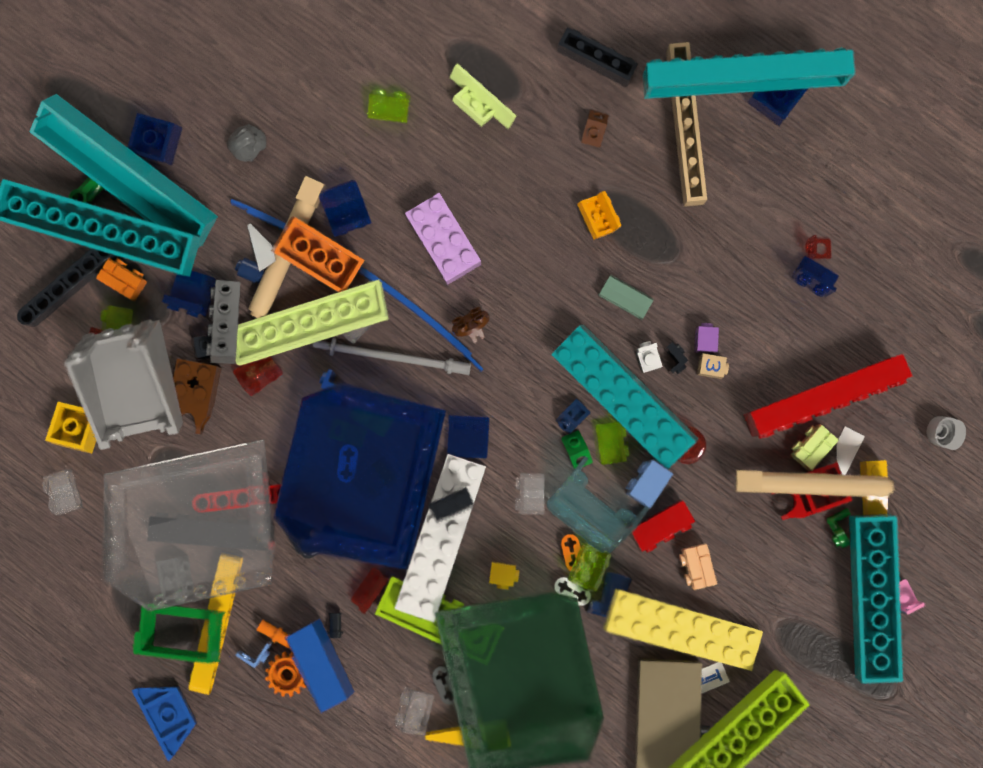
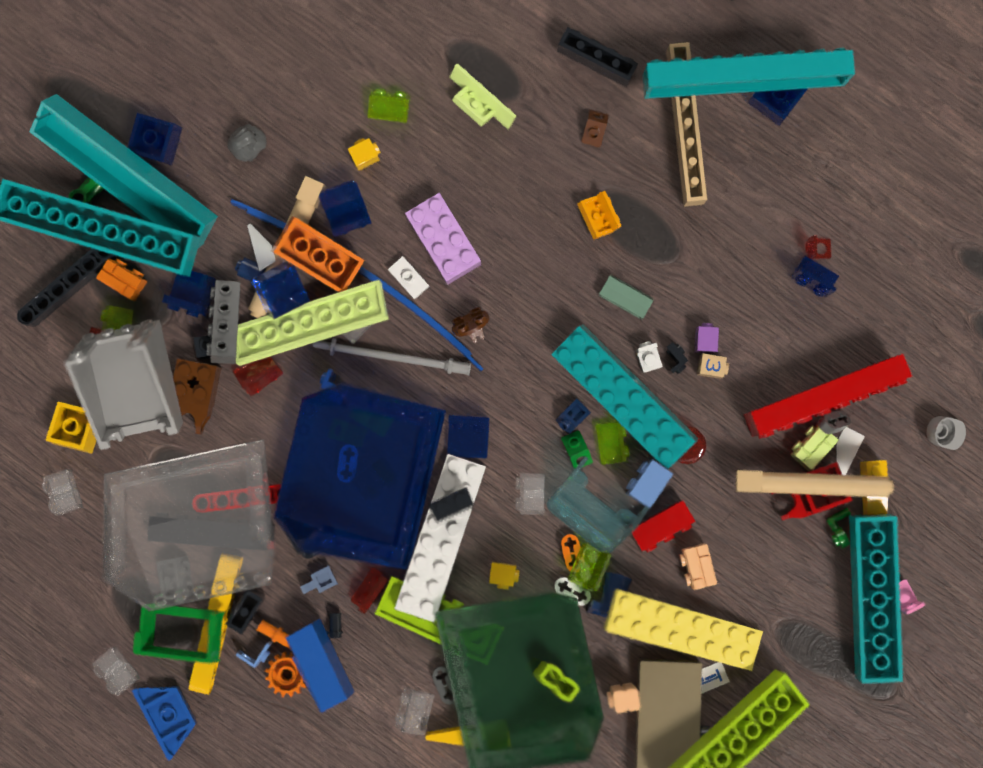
(115, 671): none -> clear brick
(245, 610): none -> black brick
(280, 290): none -> clear blue brick
(322, 581): none -> sand blue plate
(364, 153): none -> yellow brick
(408, 277): none -> white plate
(556, 681): none -> lime brick
(623, 697): none -> light nougat brick
(834, 422): none -> dark grey beam

